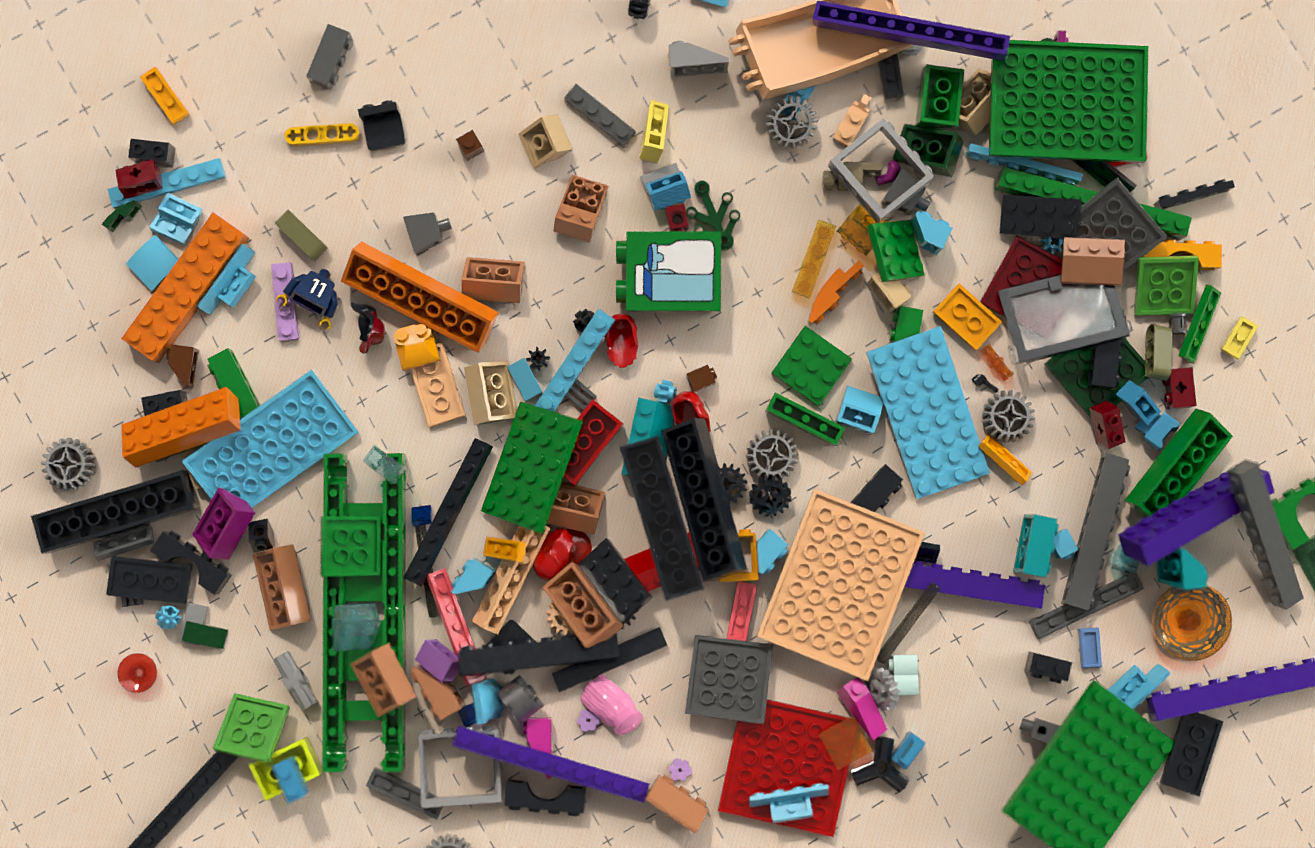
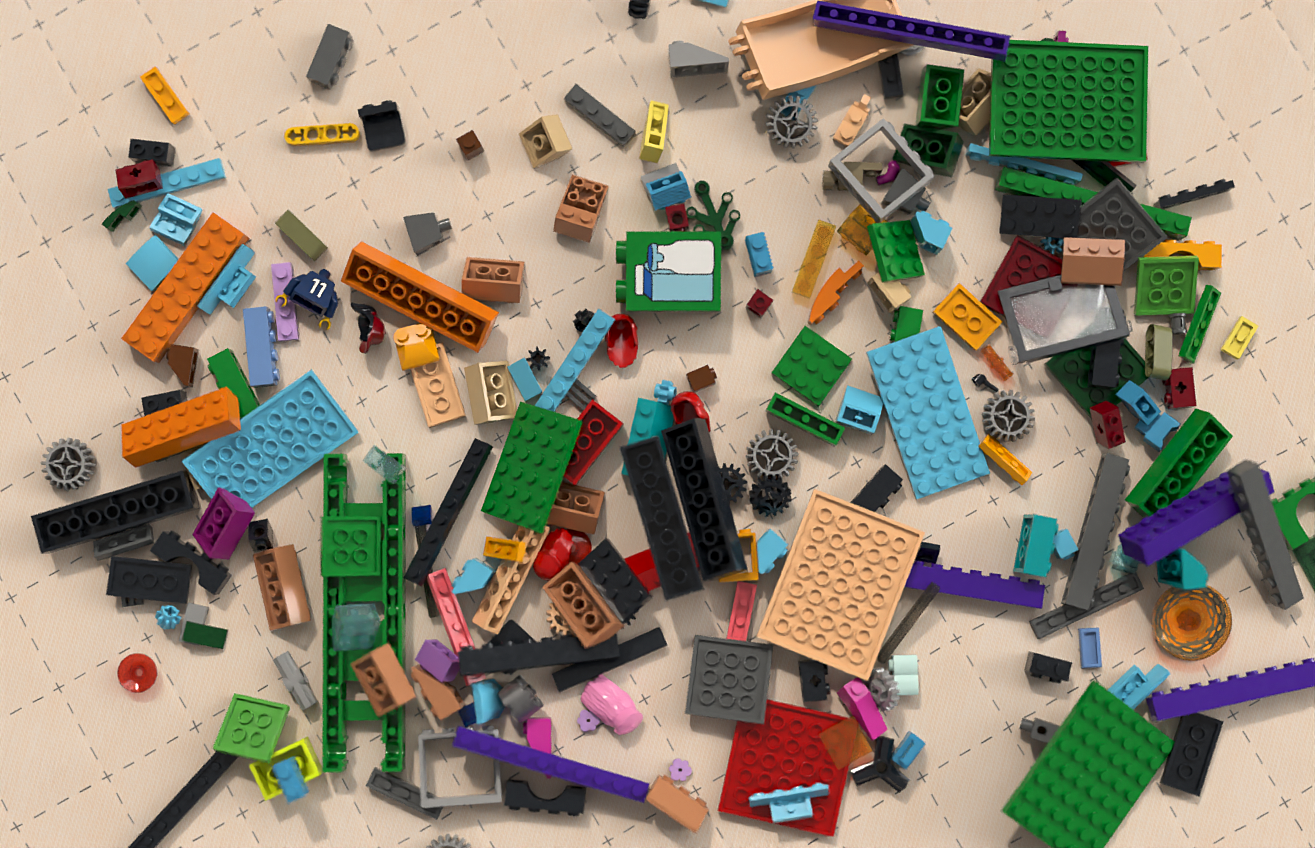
(260, 346): none -> medium blue brick
(759, 254): none -> dark azure brick
(759, 303): none -> dark red brick
(808, 690): none -> black brick

